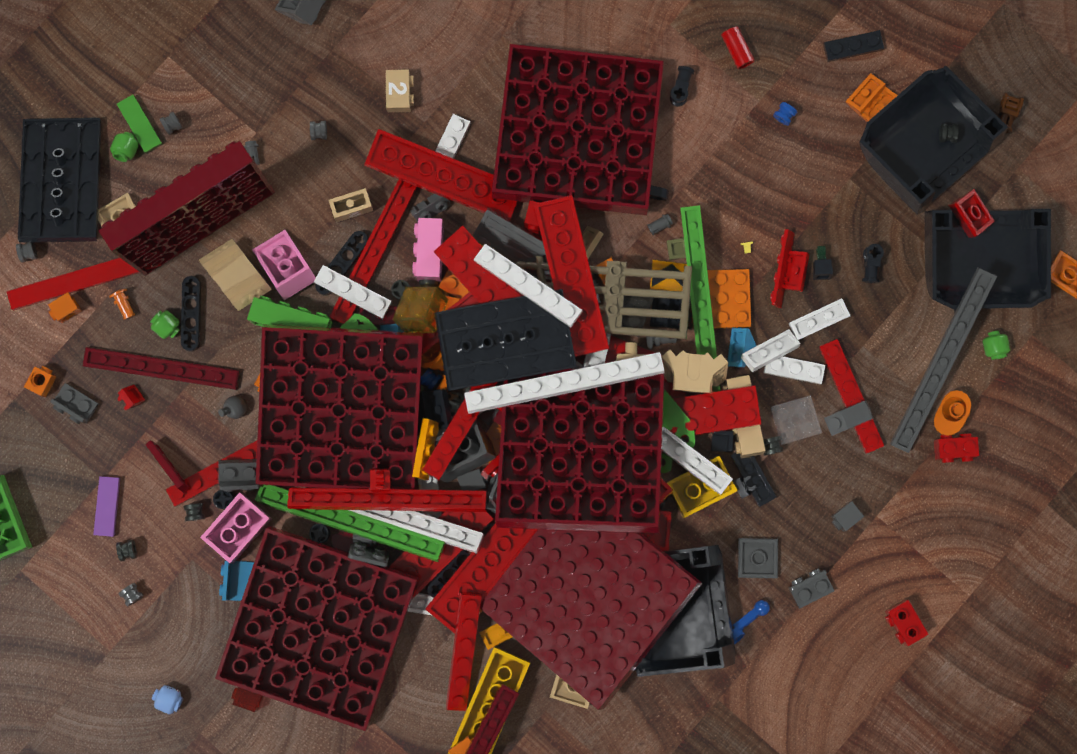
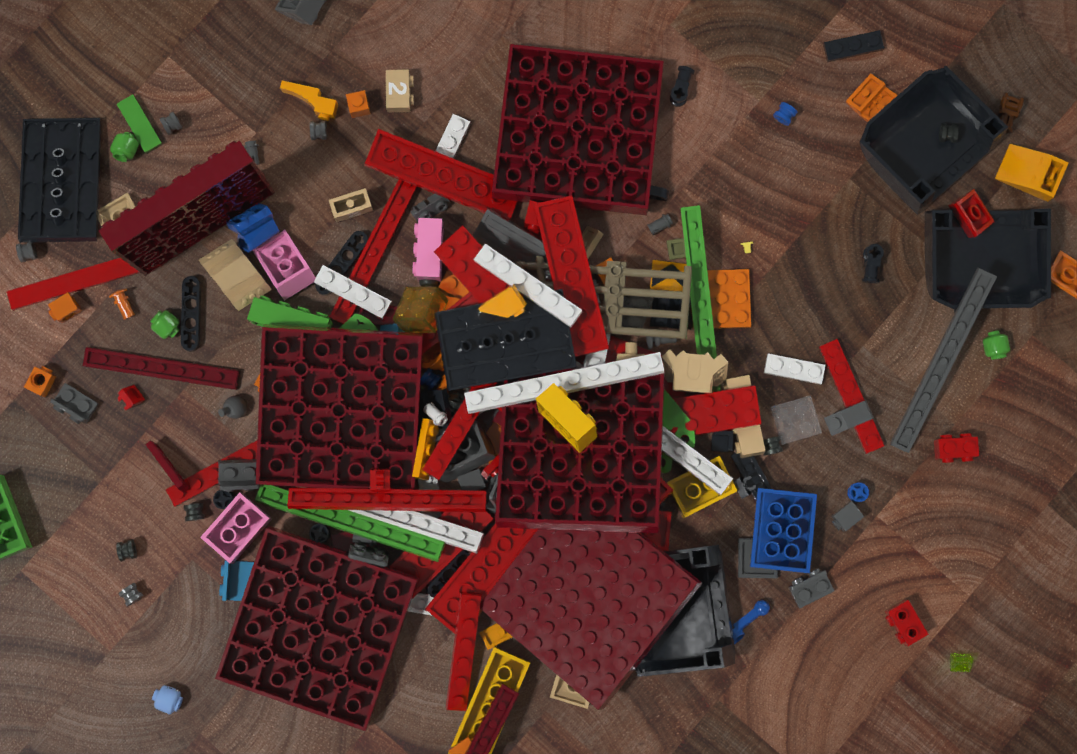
(106, 506): medium lavender tile -> none
(246, 699): clear red brick -> none
(253, 227): none -> blue piece
(323, 107): none -> light orange slope
(358, 104): none -> orange brick
(399, 287): pearl dark grey wheel -> none
(439, 418): none -> white pin
(505, 304): none -> light orange slope
(567, 417): none -> yellow brick
(737, 47): red pin -> none
(740, 342): dark azure slope -> none
(770, 350): white plate -> none
(783, 530): none -> blue slope
(791, 269): red bracket -> none
(819, 319): white plate -> none
(822, 267): black piece -> none
(861, 492): none -> blue wheel
(952, 413): orange piece -> none
(960, 662): none -> clear neon green slope
(1031, 171): none -> light orange slope

